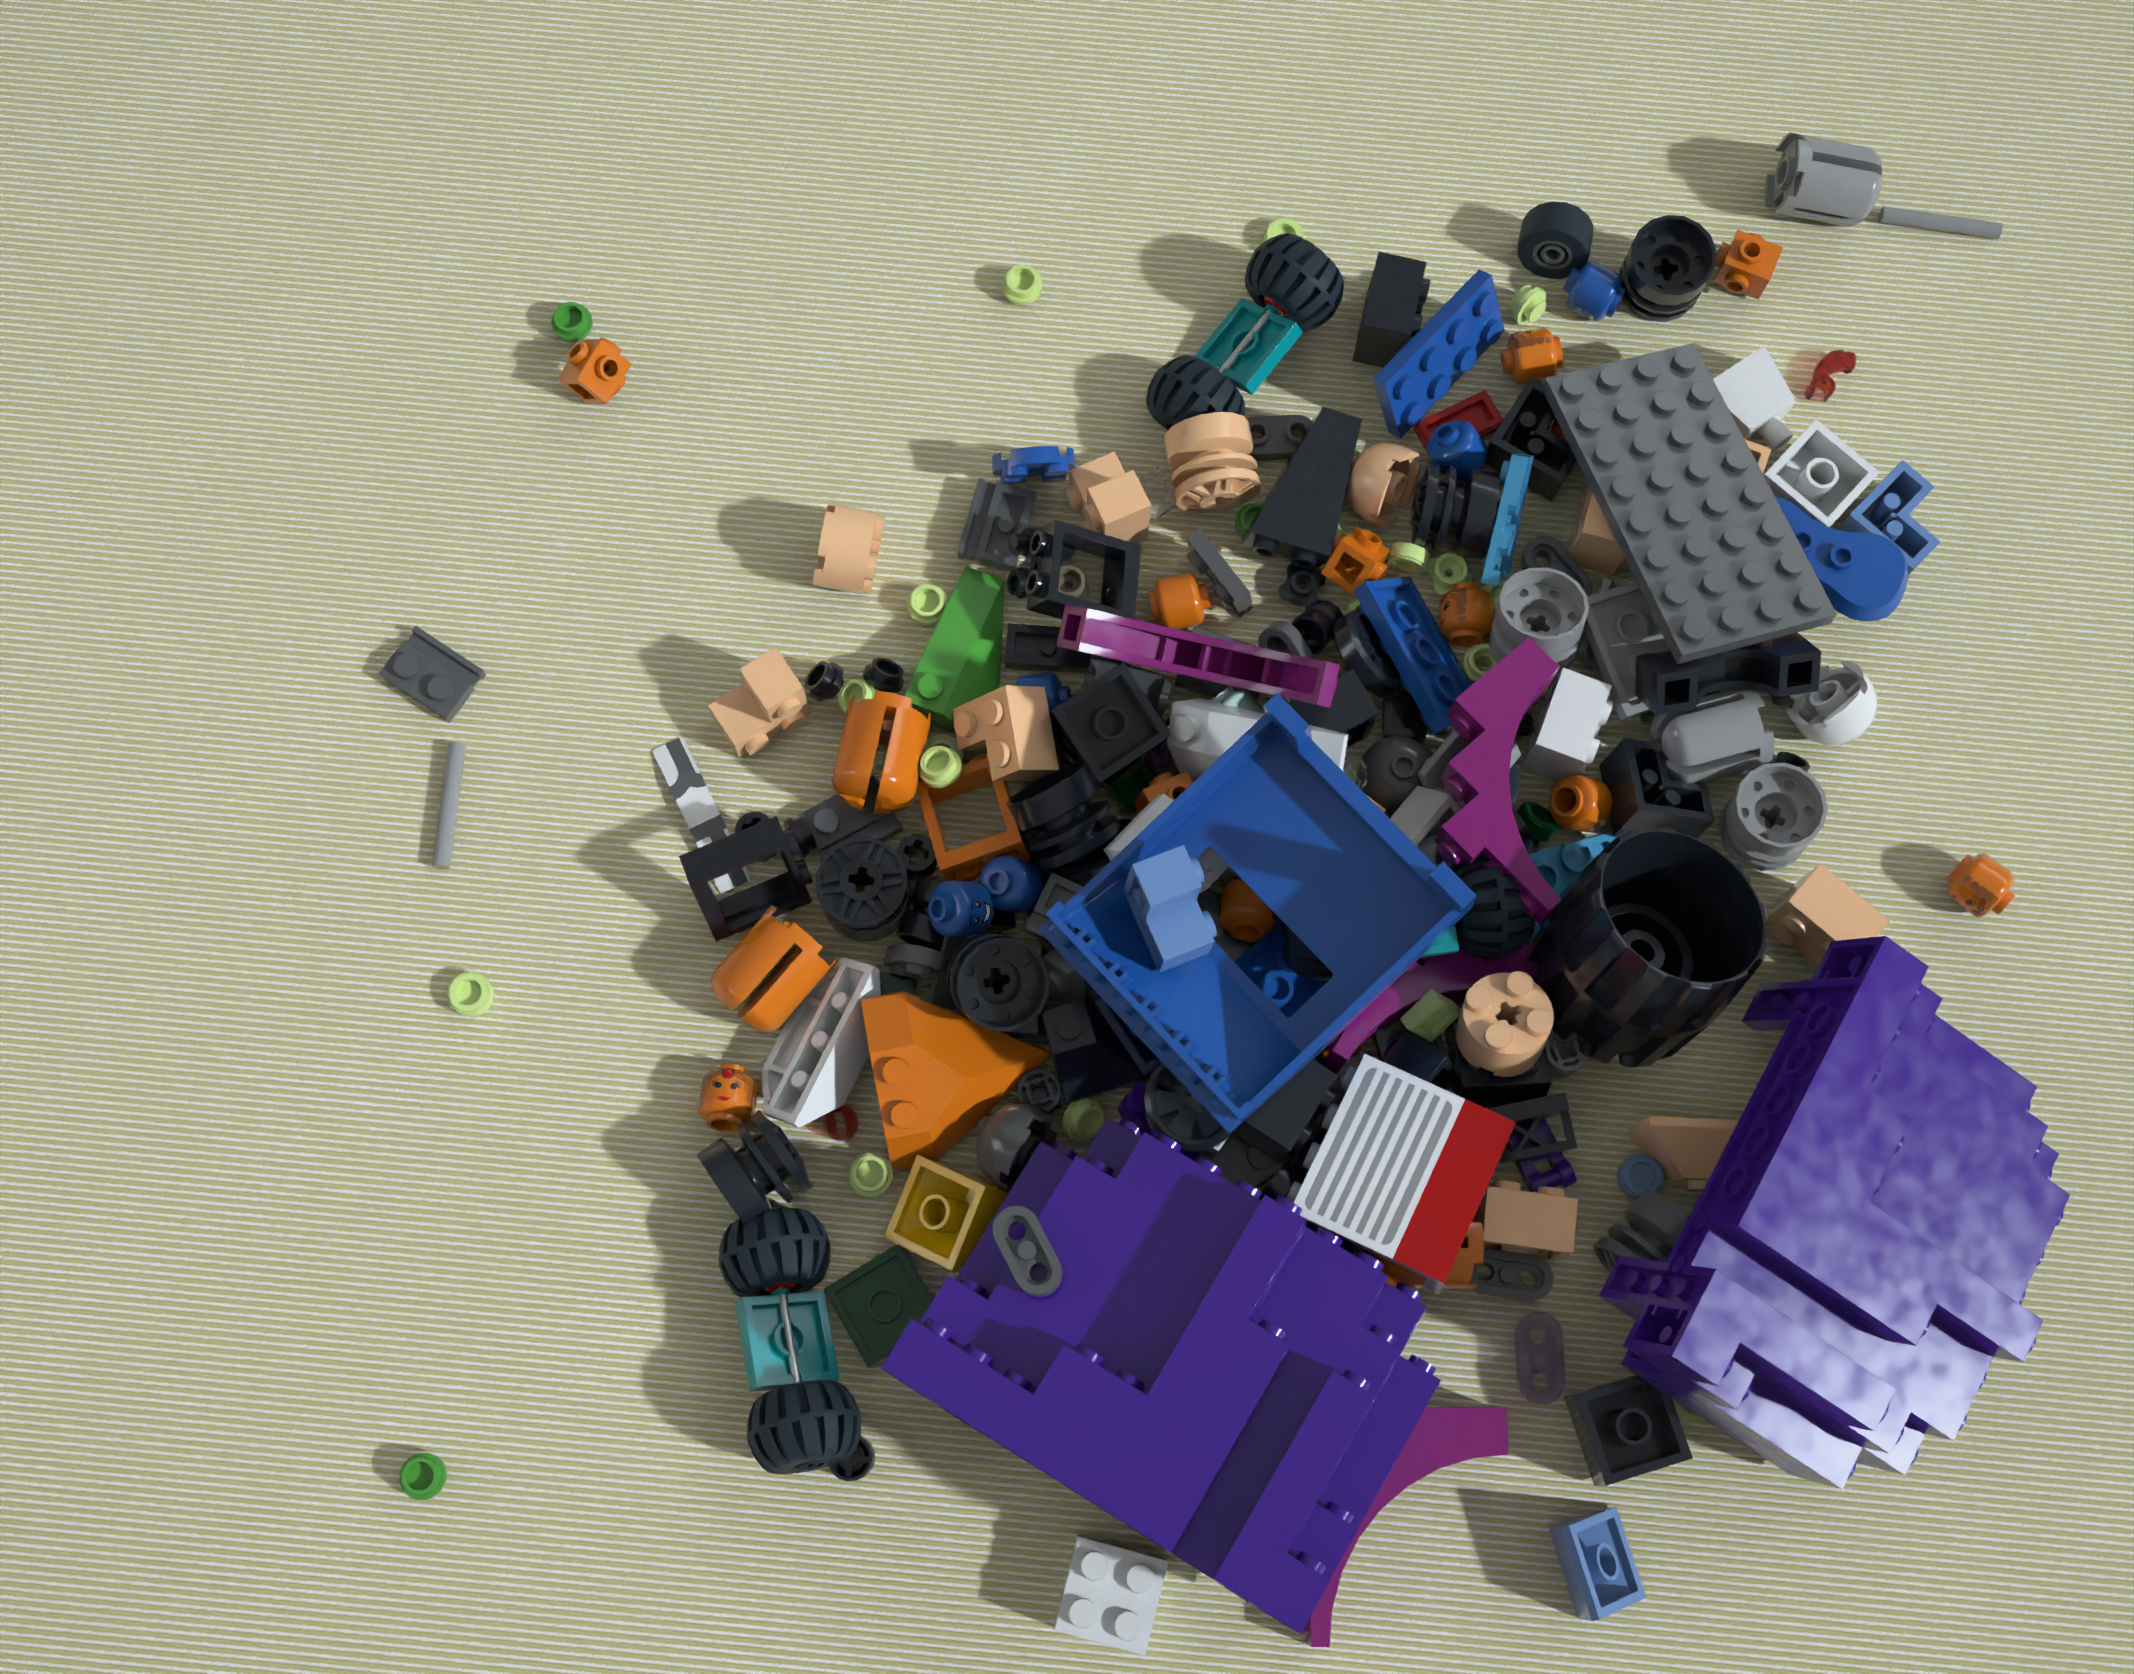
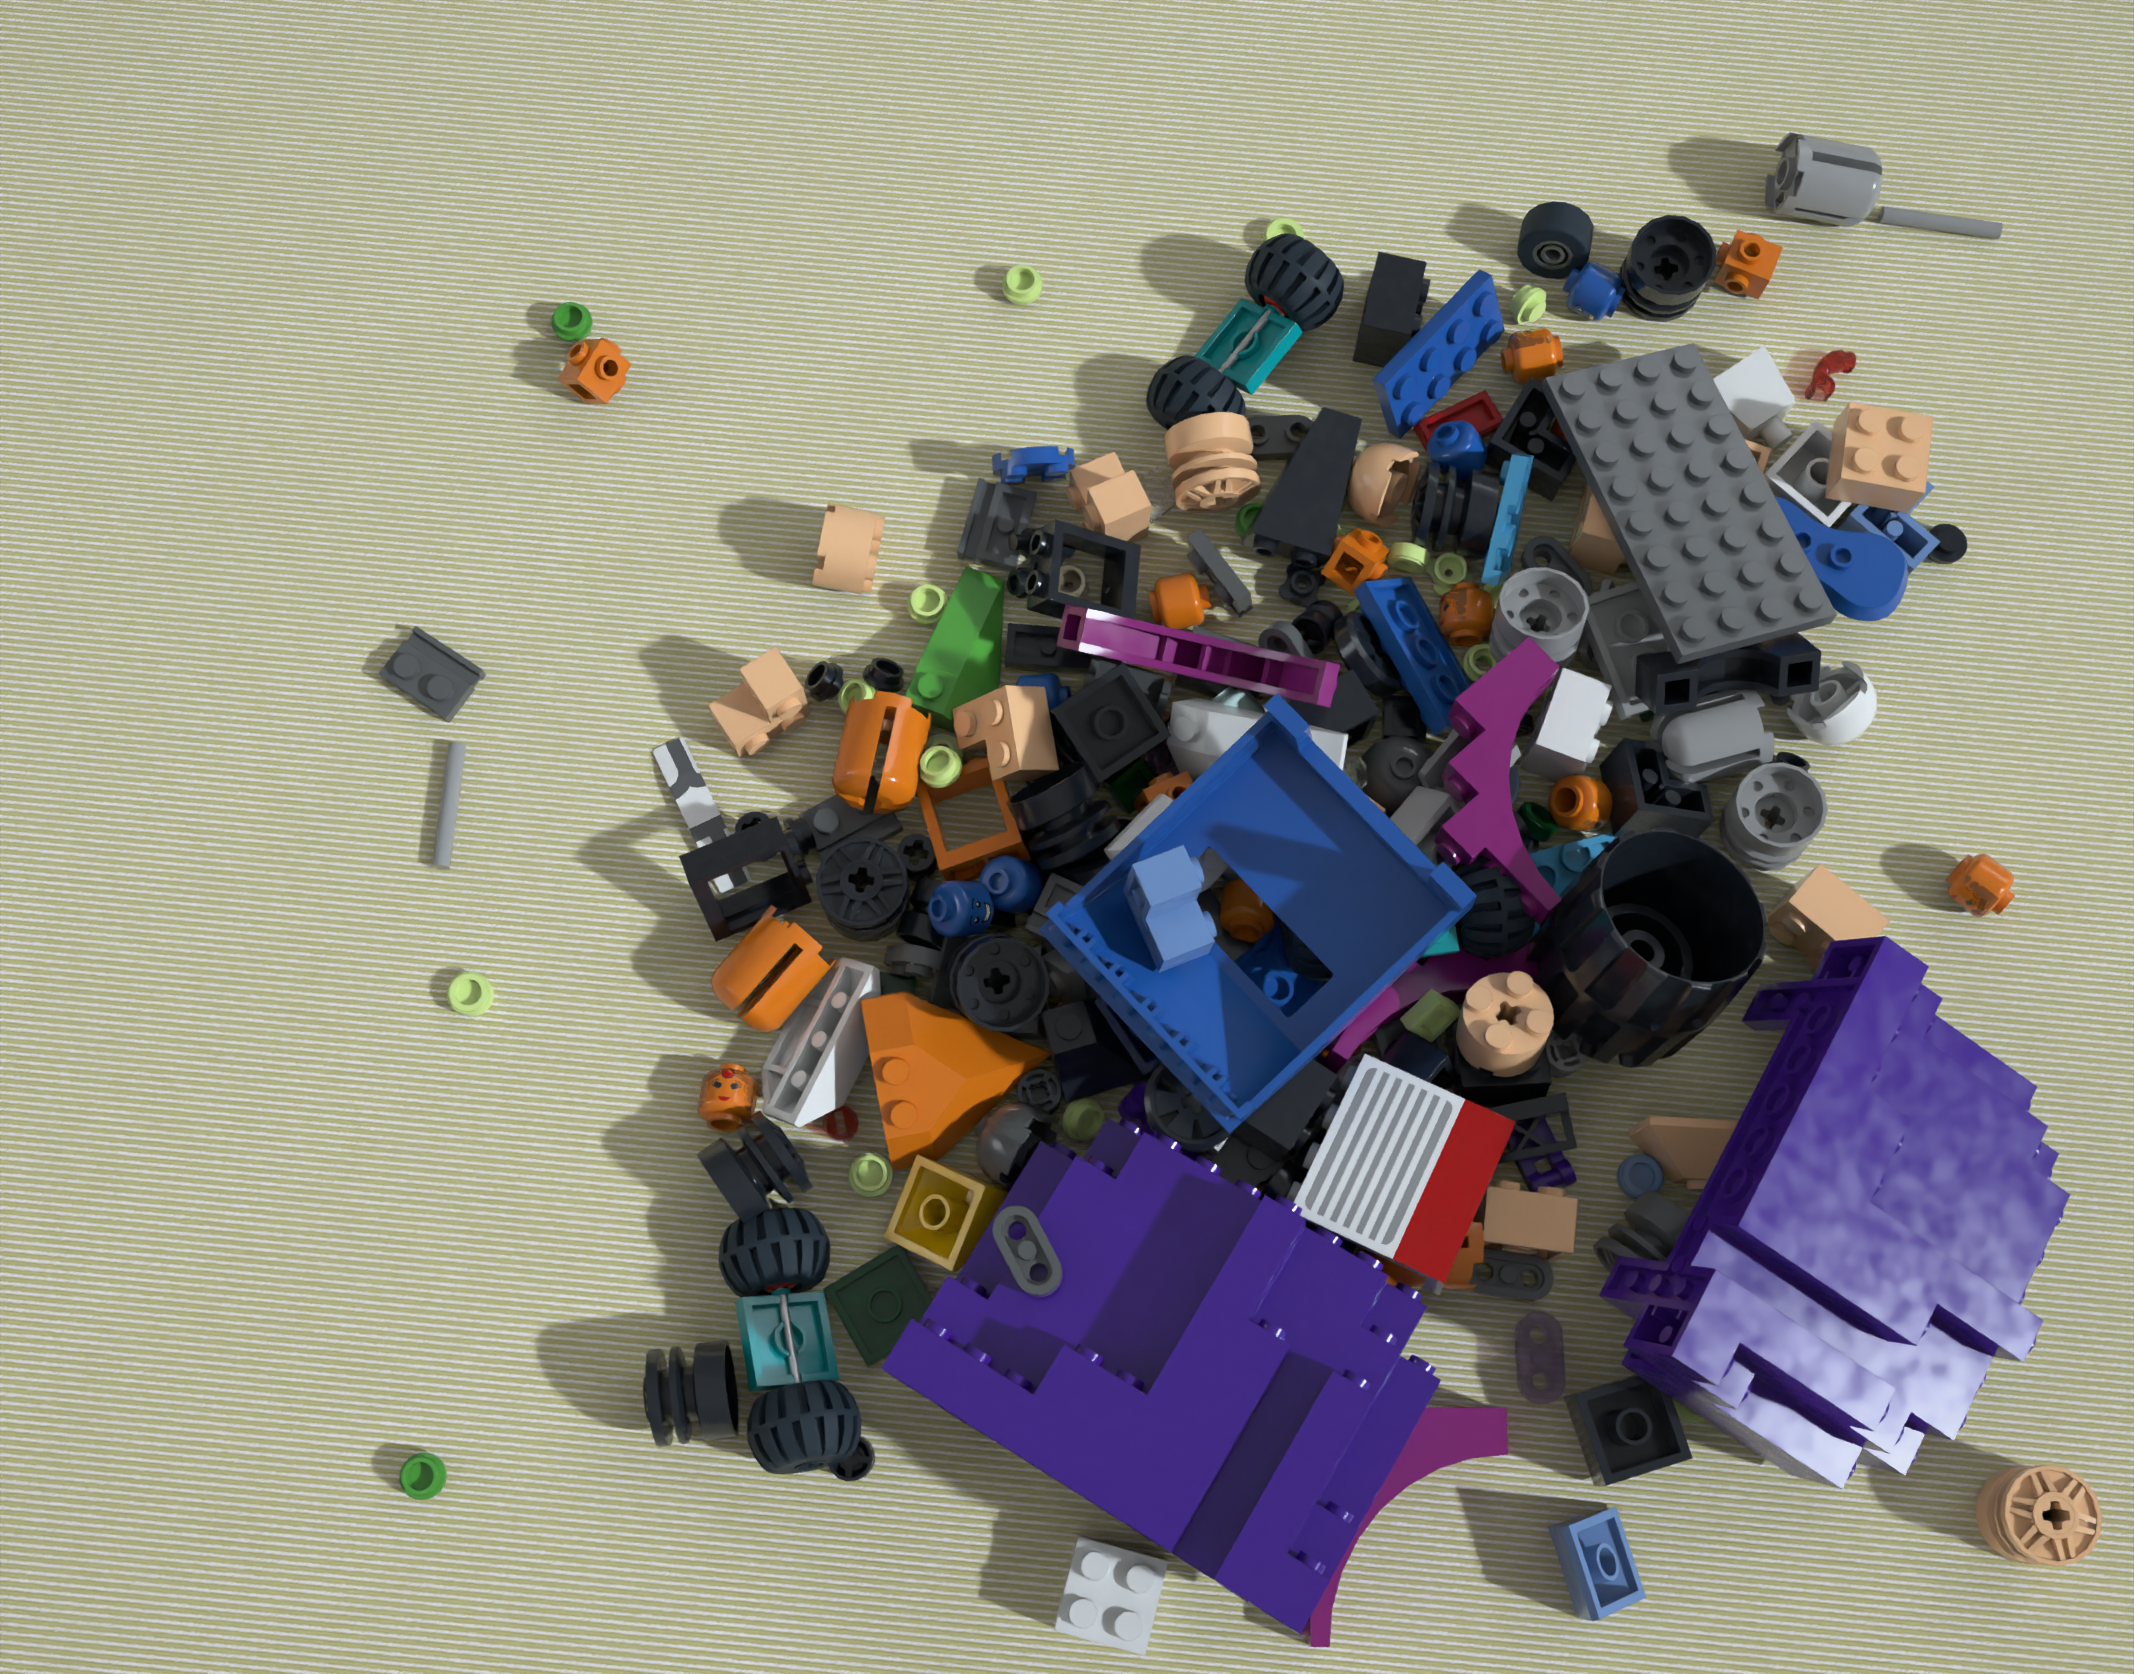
(691, 1393): none -> black wheel
(1879, 457): none -> light nougat brick
(1951, 546): none -> black plate
(2012, 1518): none -> light nougat wheel

